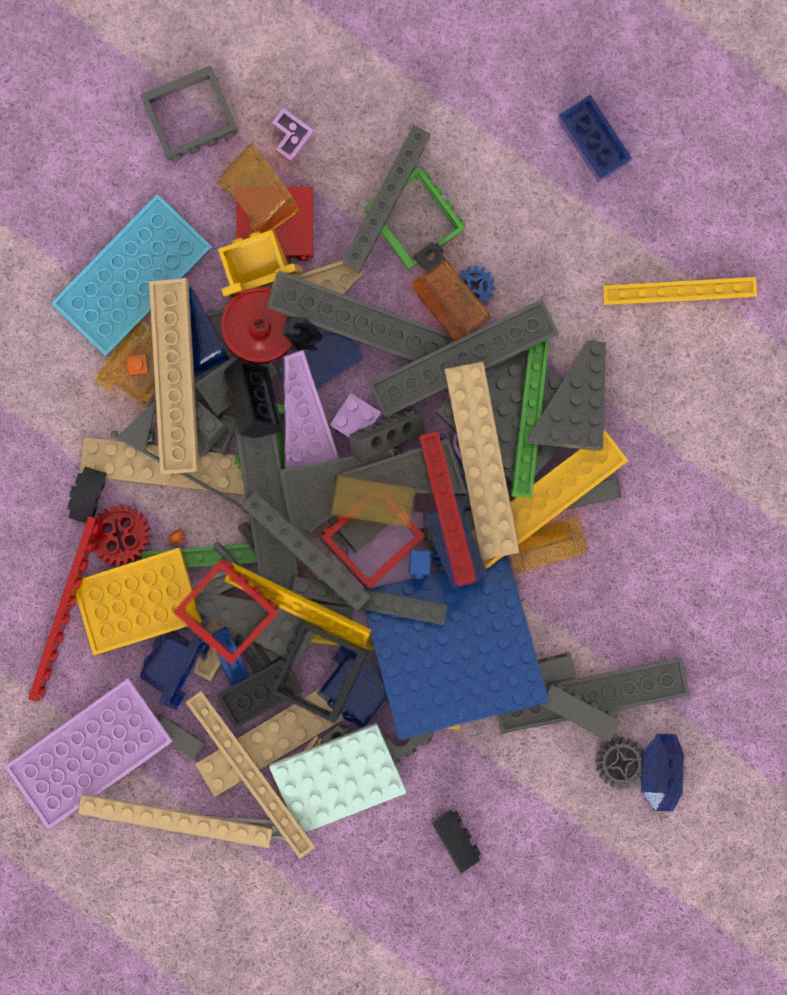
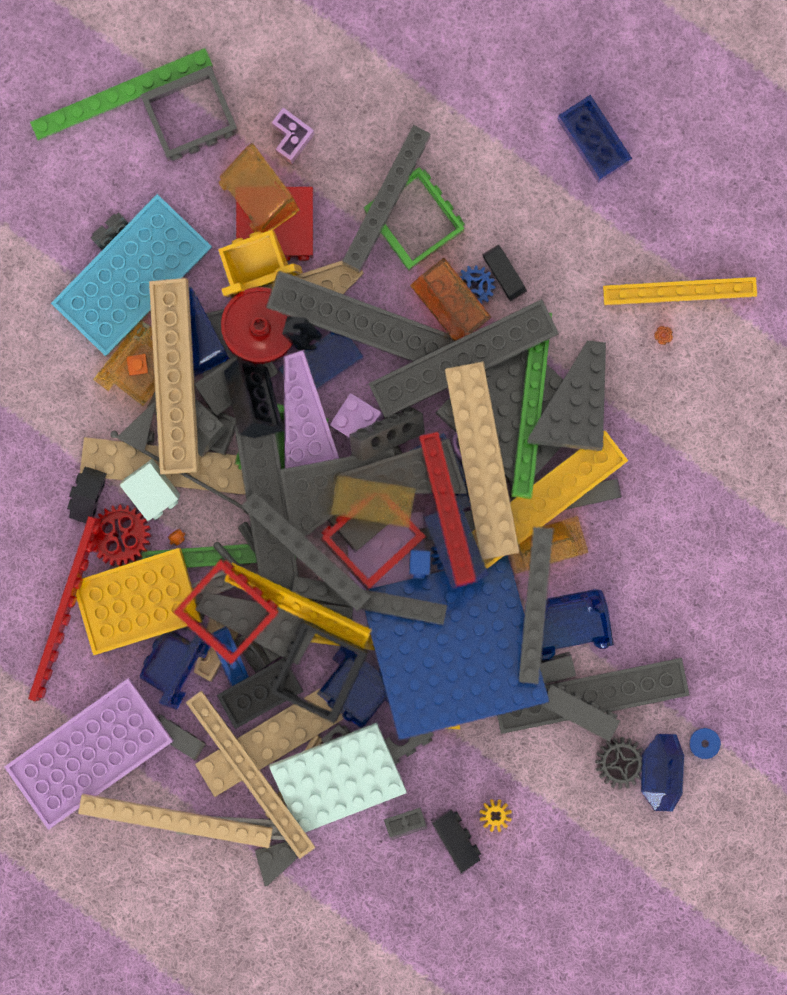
(103, 236): none -> dark grey hinge
(119, 94): none -> bright green plate
(150, 490): none -> light aqua brick
(274, 860): none -> dark grey wing
(405, 824): none -> dark grey hinge
(423, 262): black brick -> none
(495, 808): none -> yellow gear
(504, 273): none -> black beam
(535, 605): none -> dark grey plate
(576, 621): none -> clear blue windscreen
(668, 335): none -> clear orange plate
(713, 743): none -> blue piece

